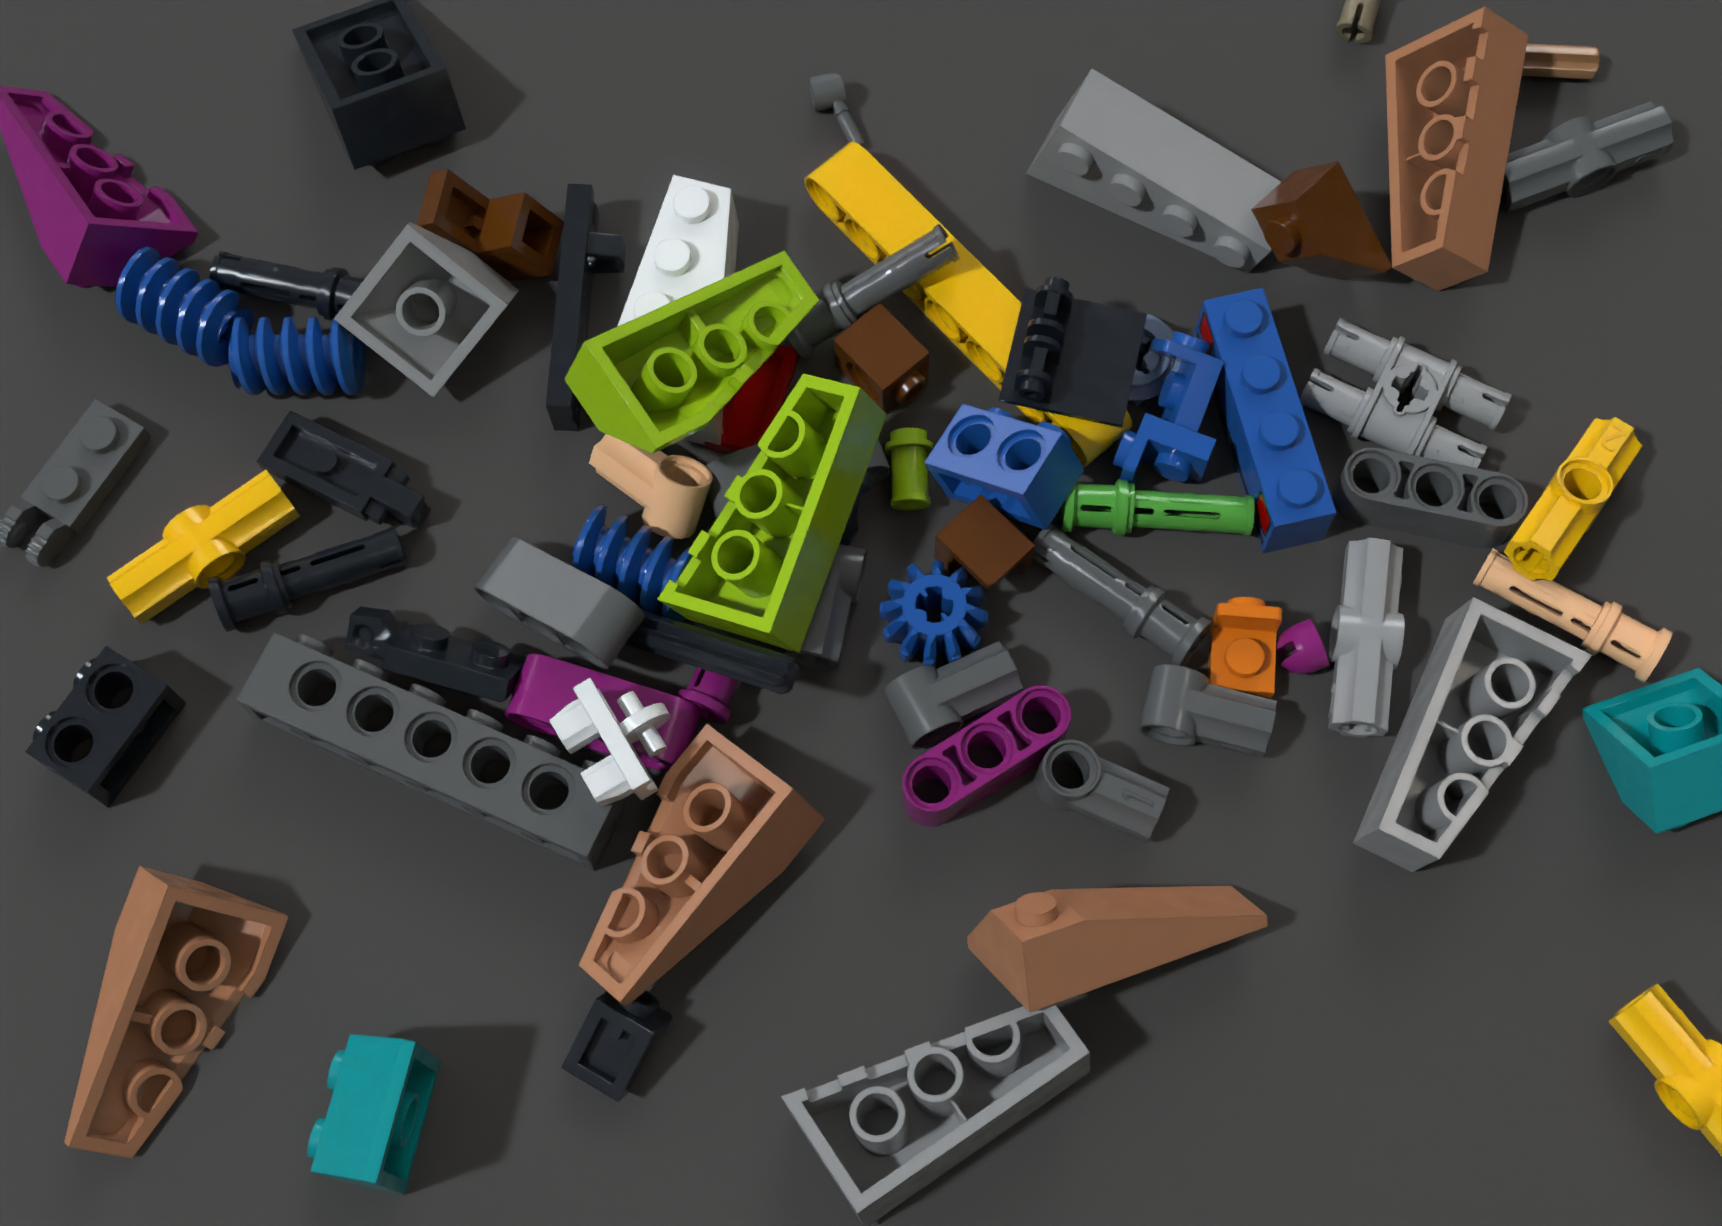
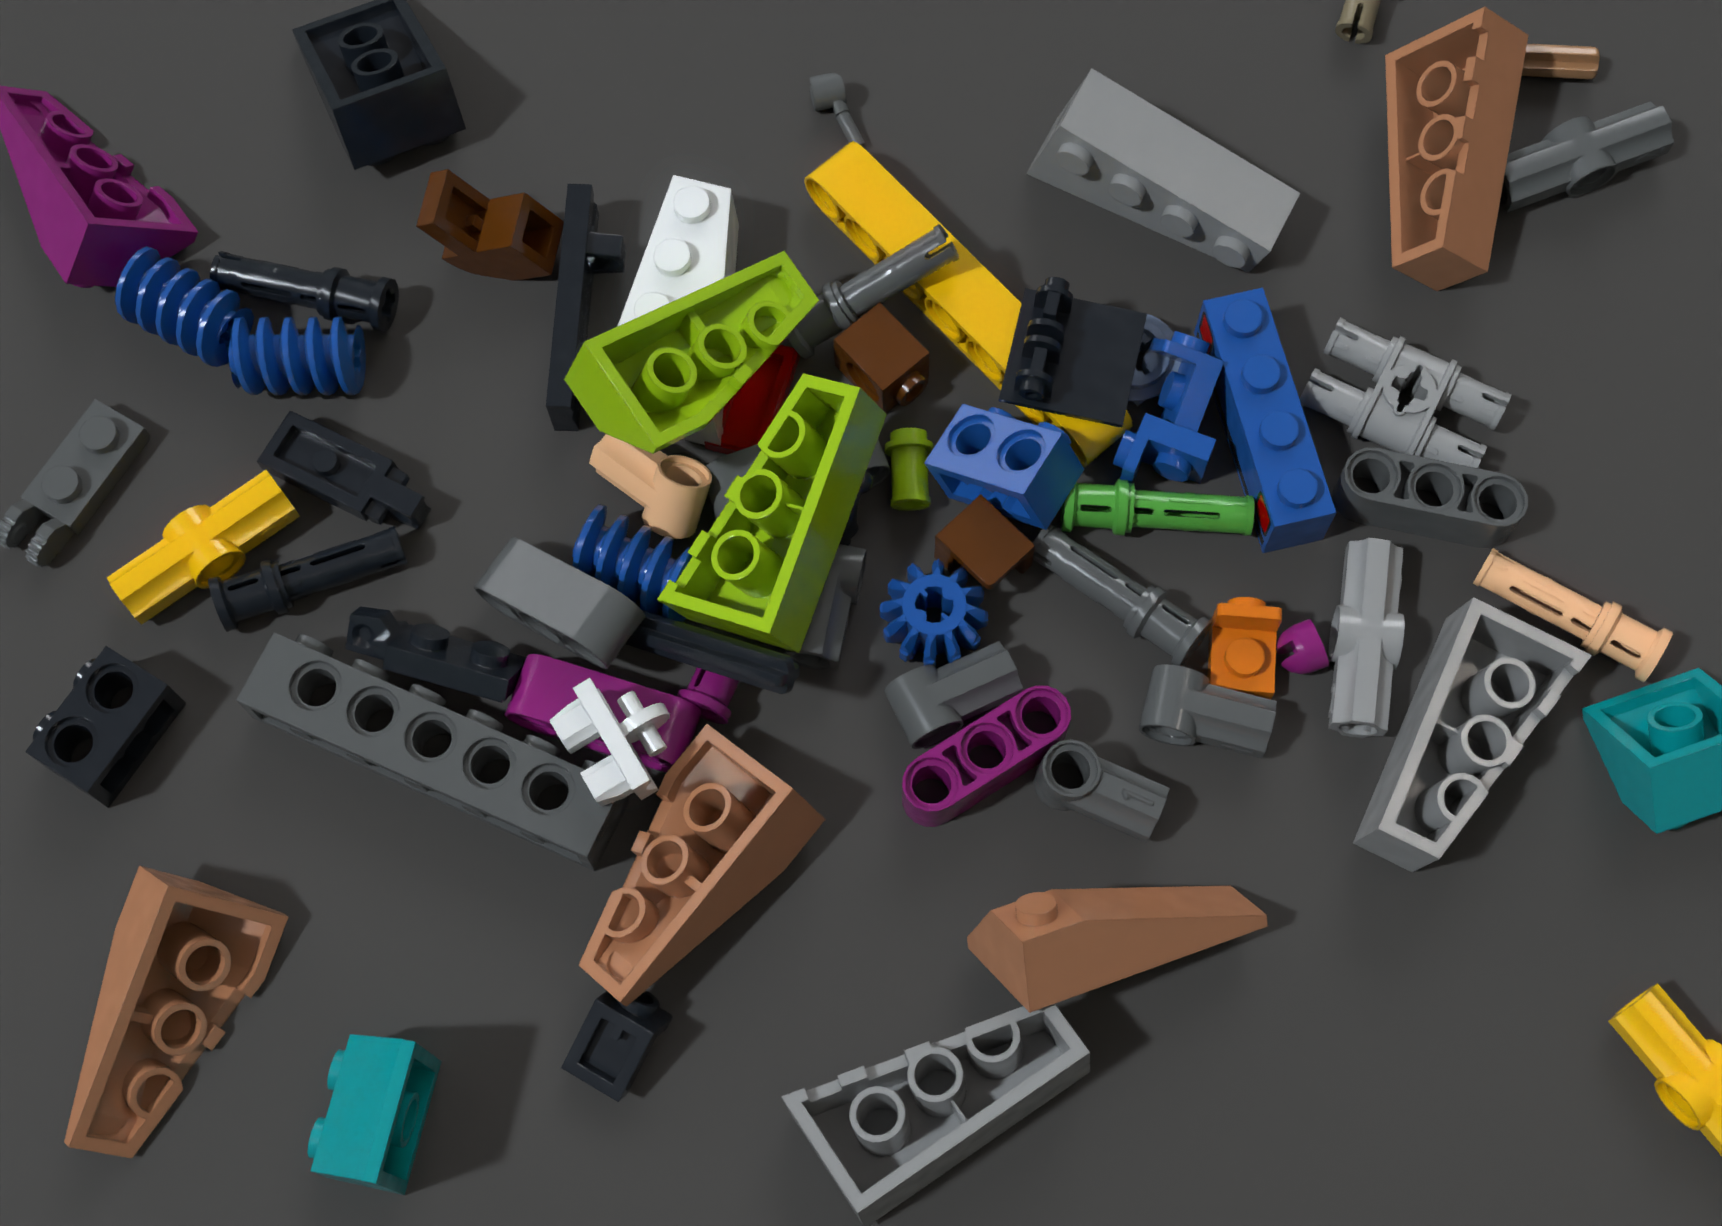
(426, 306): light grey slope -> none
(1320, 225): reddish brown slope -> none
(1573, 499): yellow piece -> none

